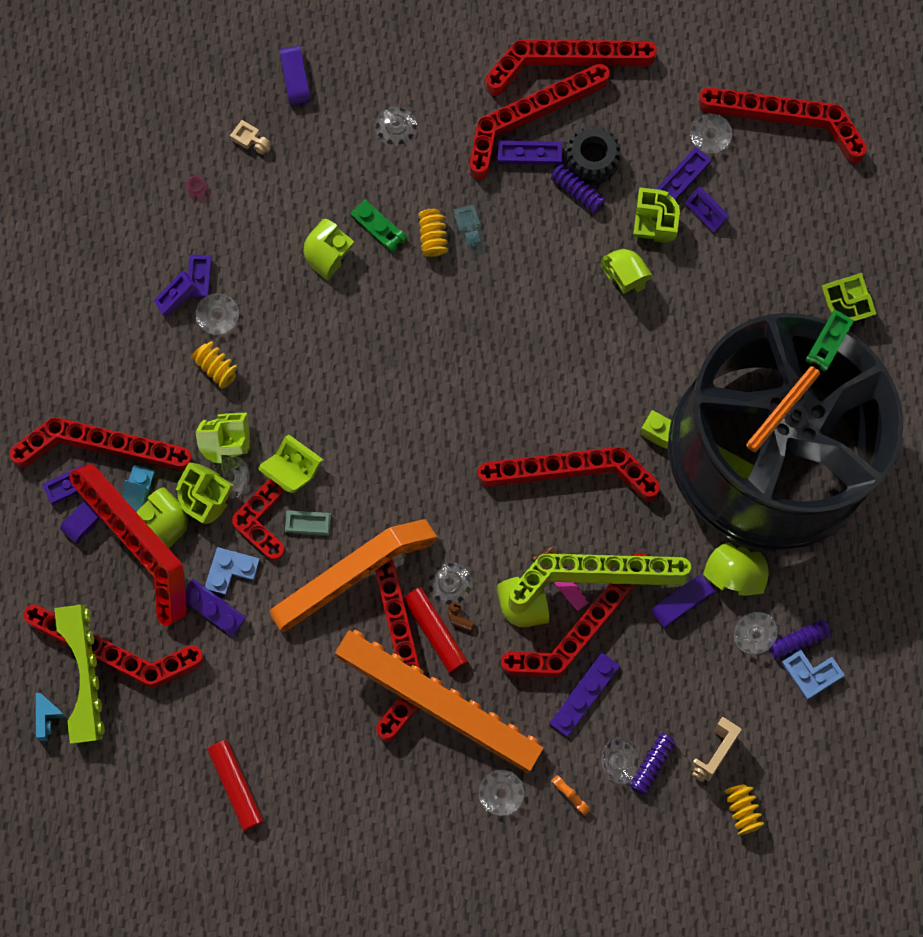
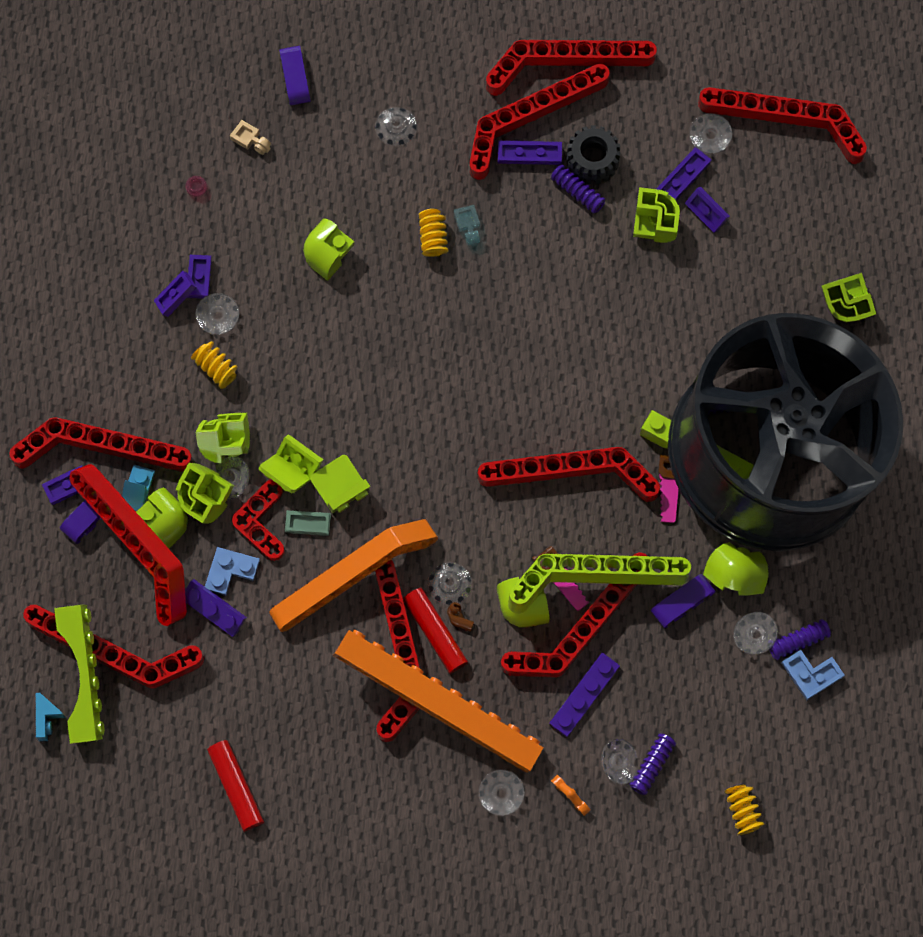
(339, 484): none -> lime bracket
(378, 225): green plate -> none
(626, 269): lime brick -> none
(669, 491): none -> dark pink piece
(729, 733): tan panel -> none
(783, 409): orange axle -> none
(829, 340): green plate -> none

